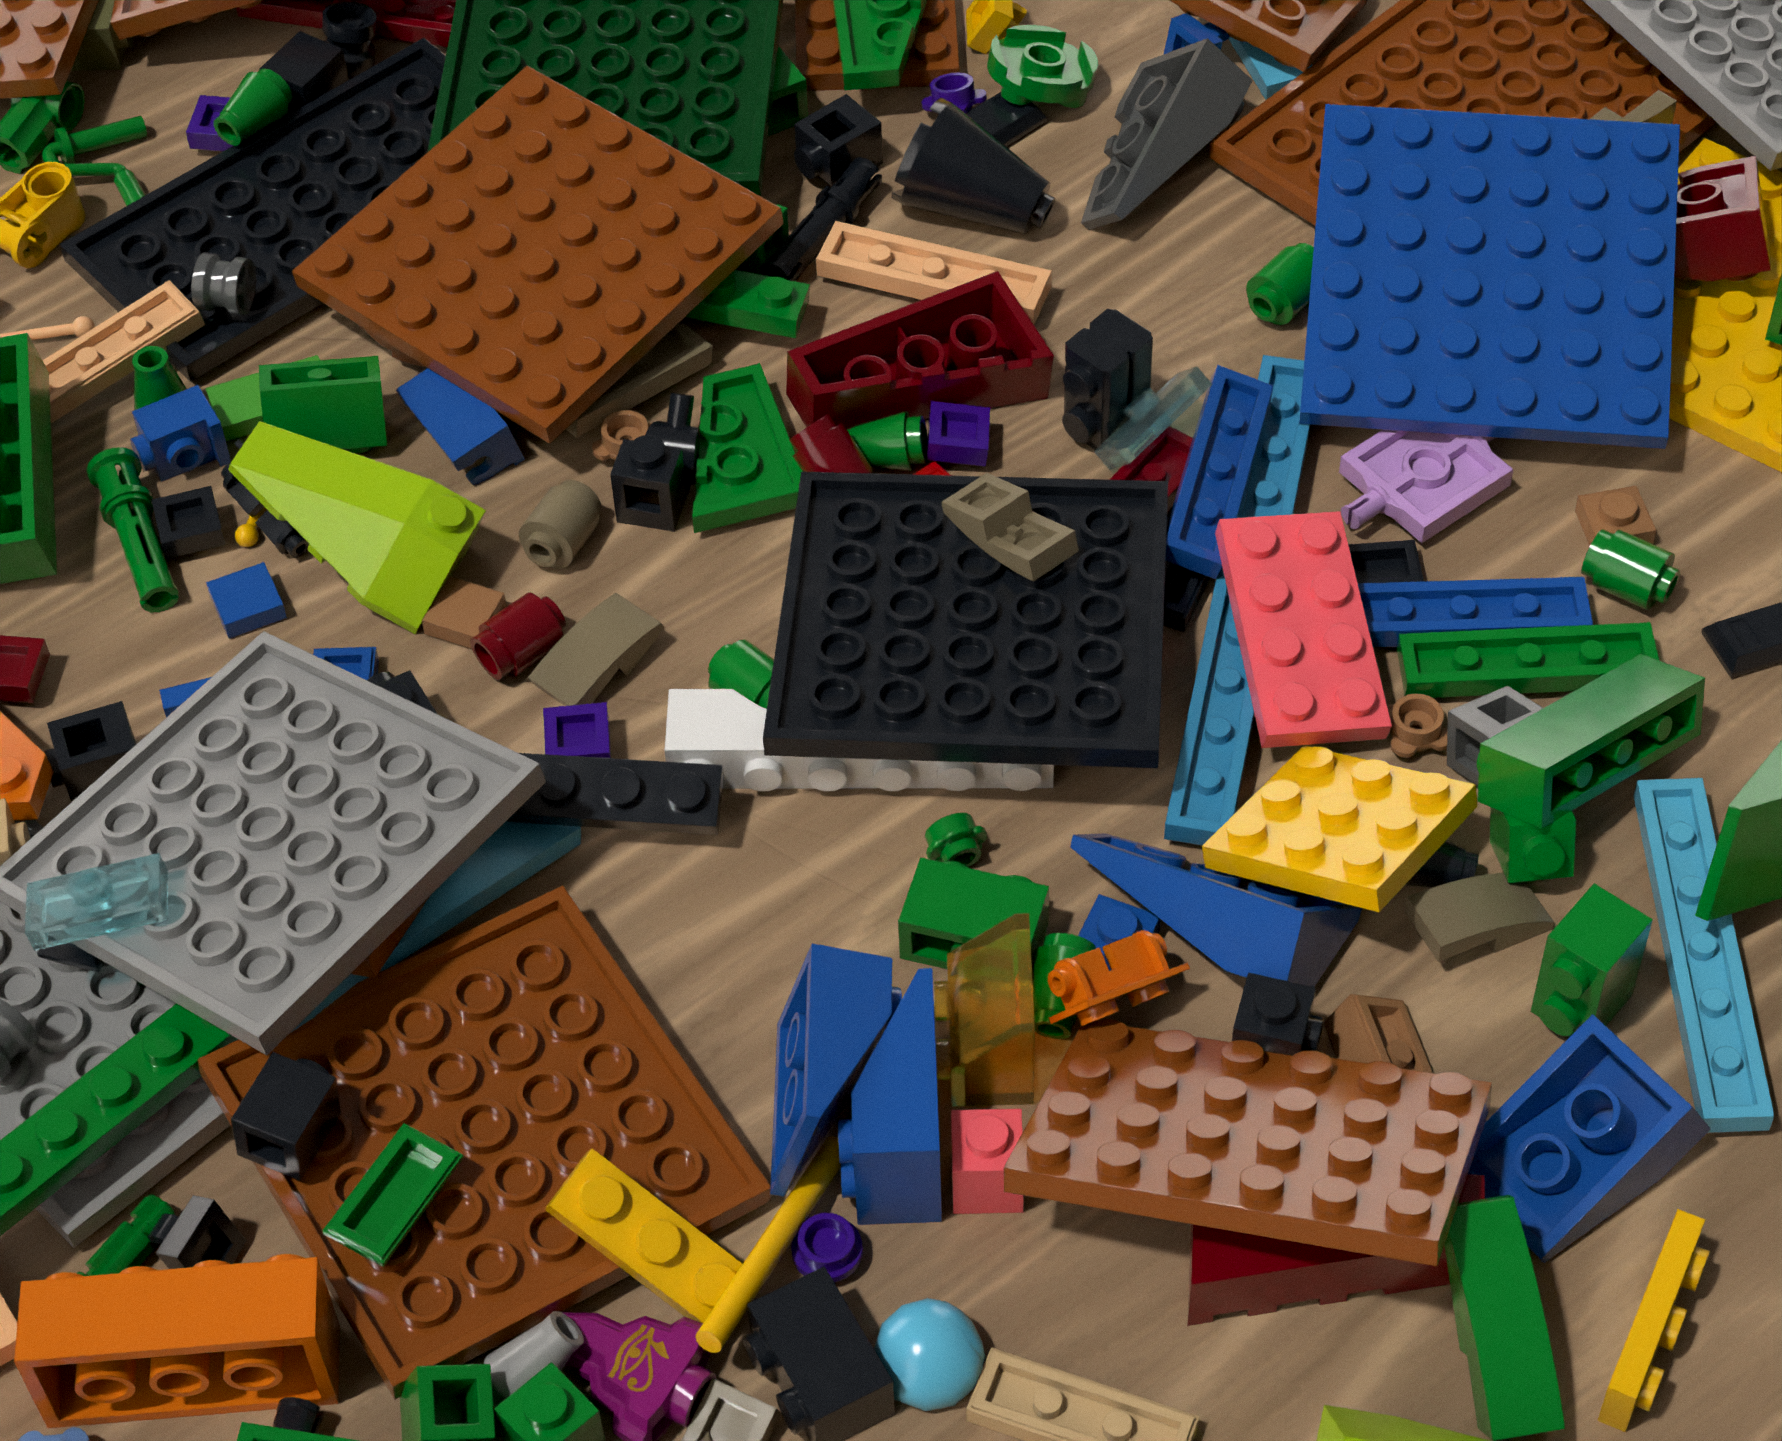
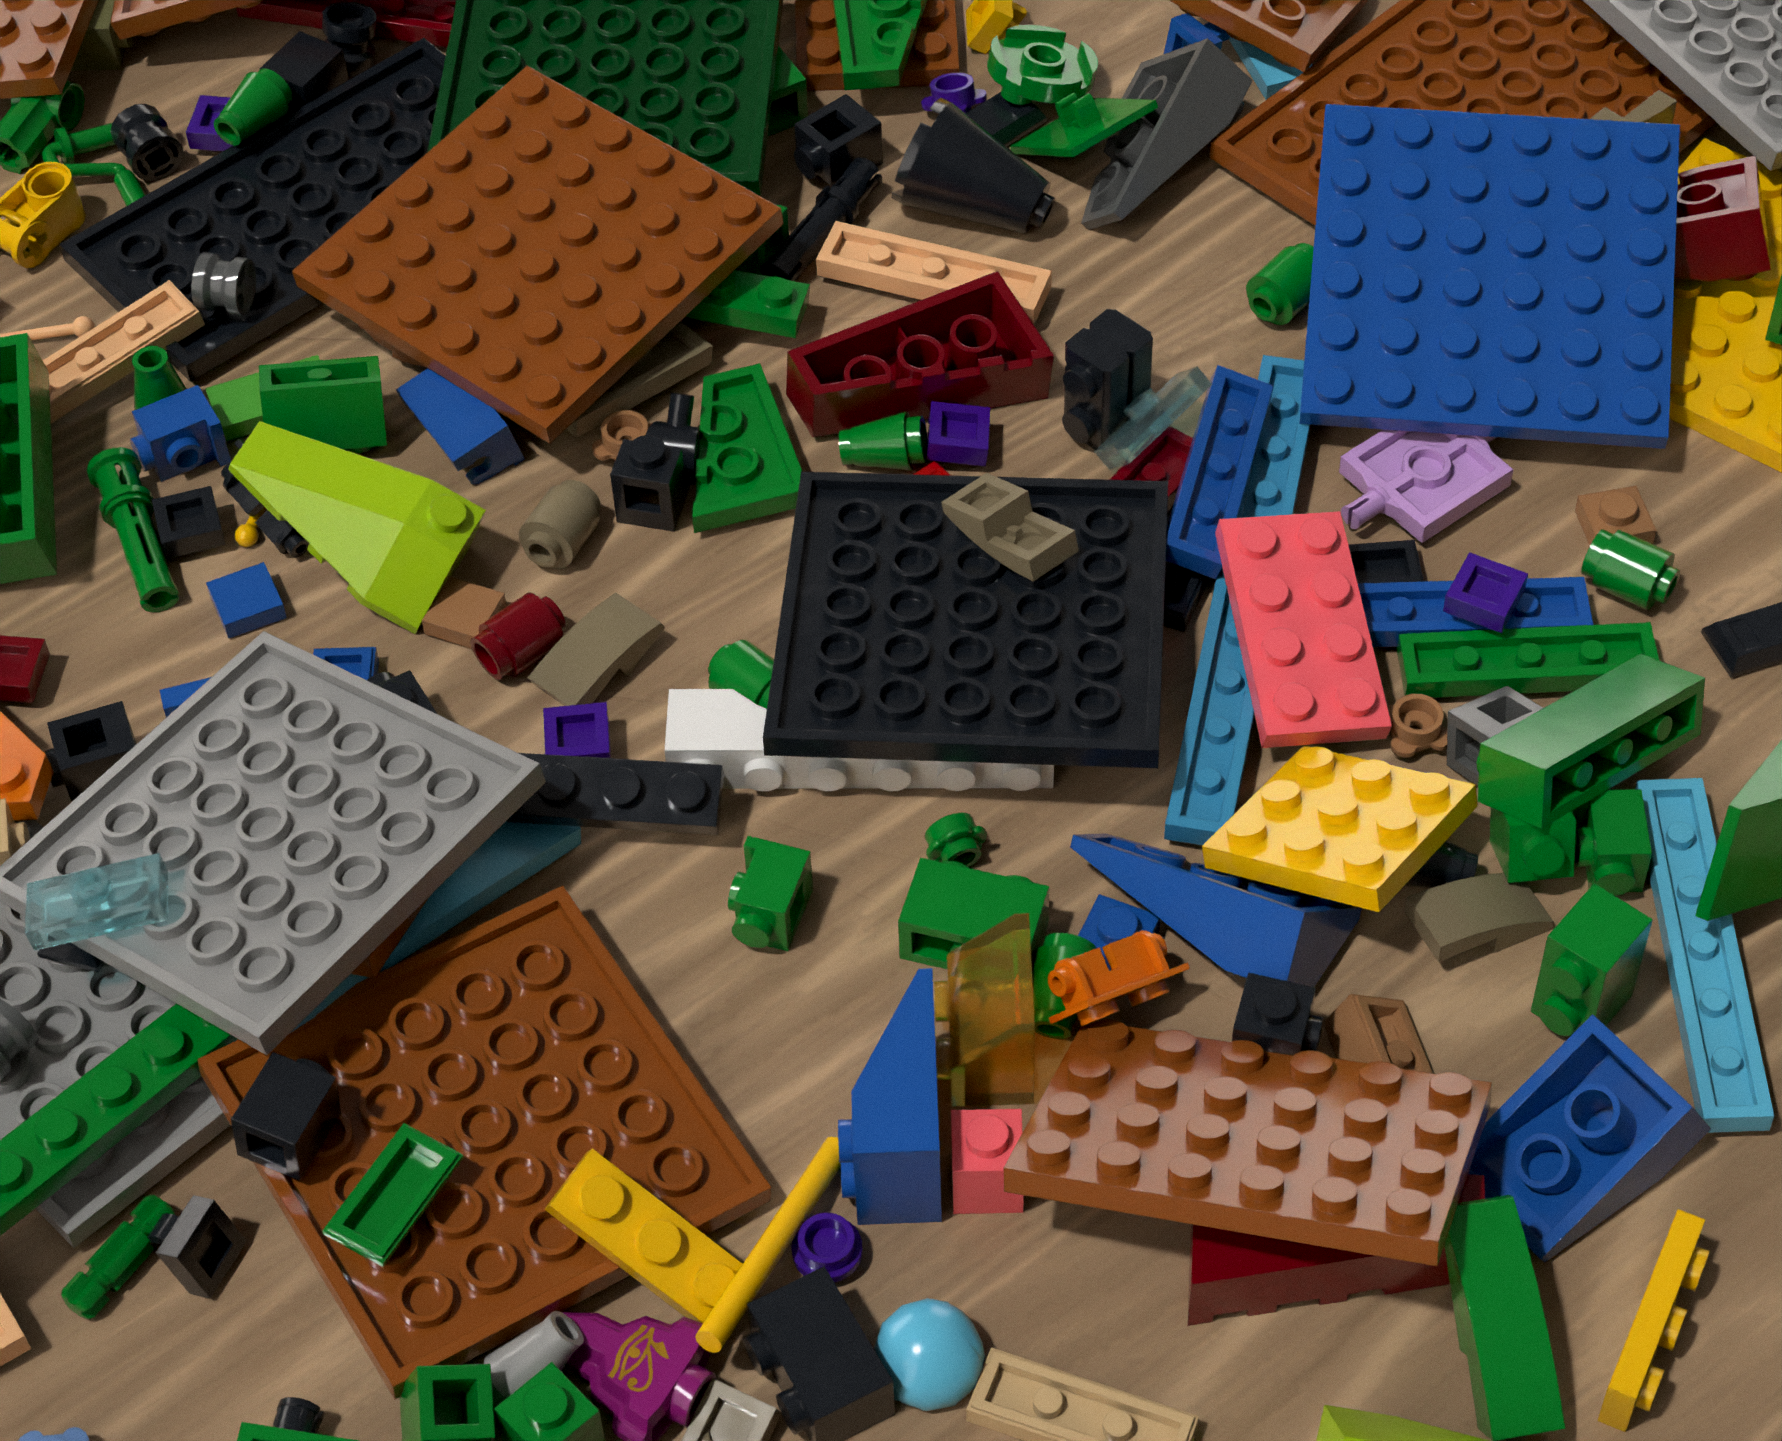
(147, 142): none -> black wheel
(177, 1341): orange brick -> none
(770, 893): none -> green brick
(822, 1048): blue slope -> none
(828, 449): dark red brick -> none
(1082, 125): none -> green piece
(1485, 592): none -> dark purple plate
(1613, 841): none -> green brick

